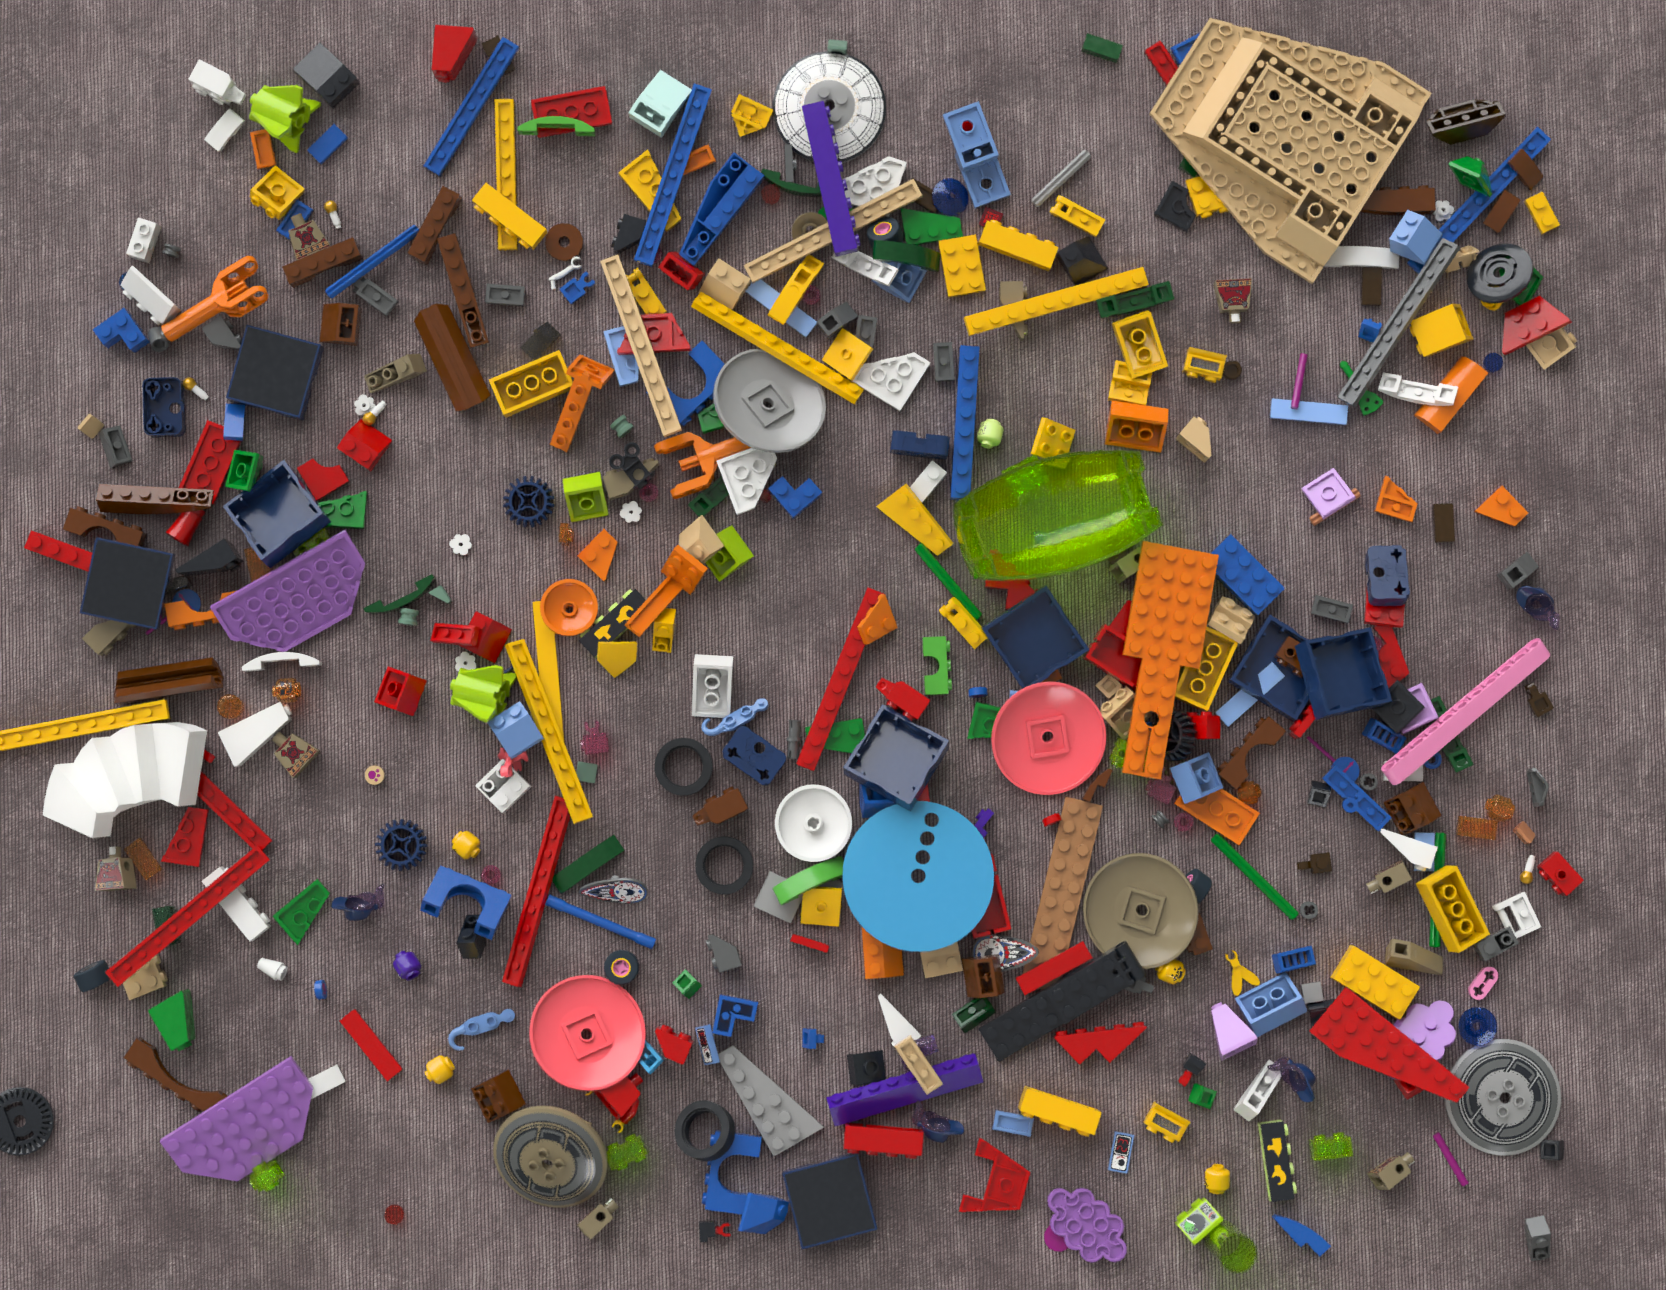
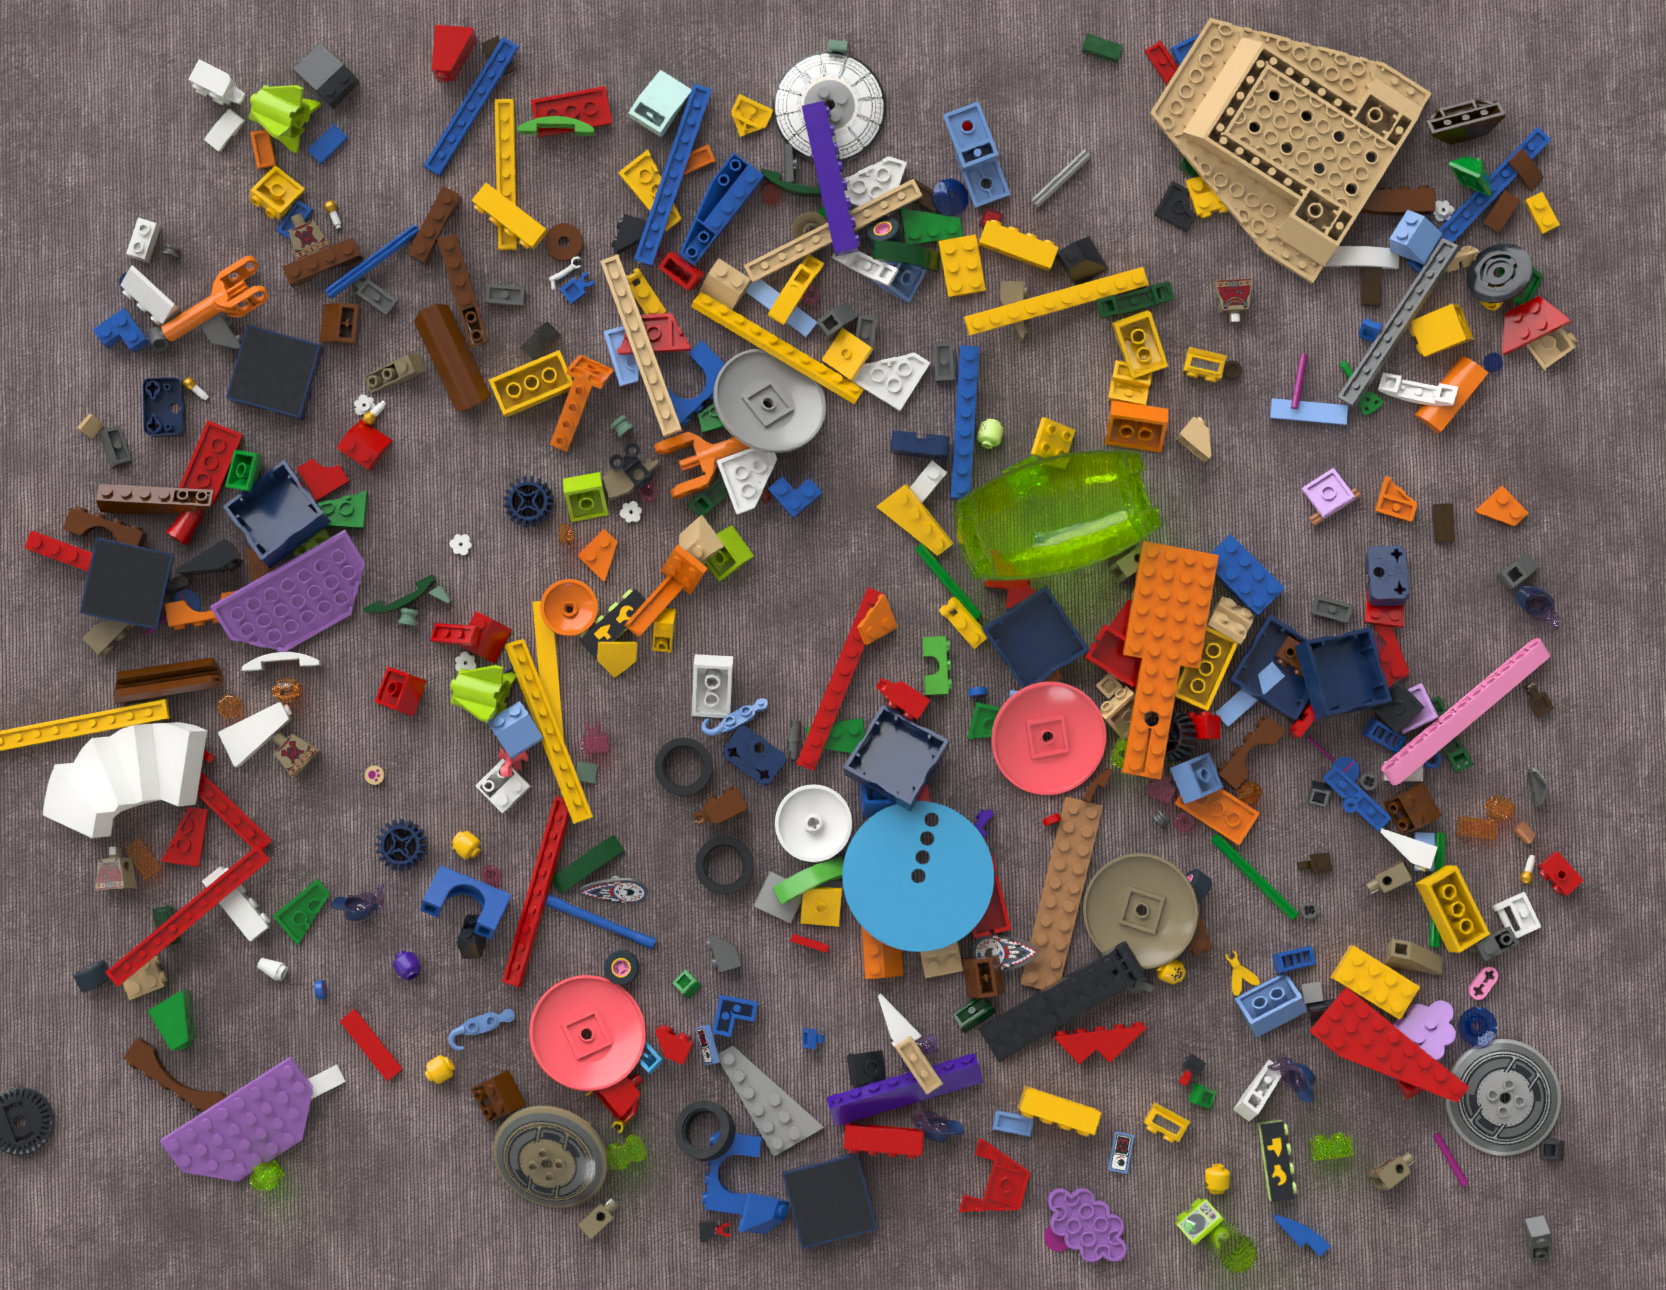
(234, 422): tile -> none
(394, 1214): clear red tile -> none
(1053, 968): red tile -> none
(1077, 216): yellow plate -> none
(1230, 1031): slope -> none

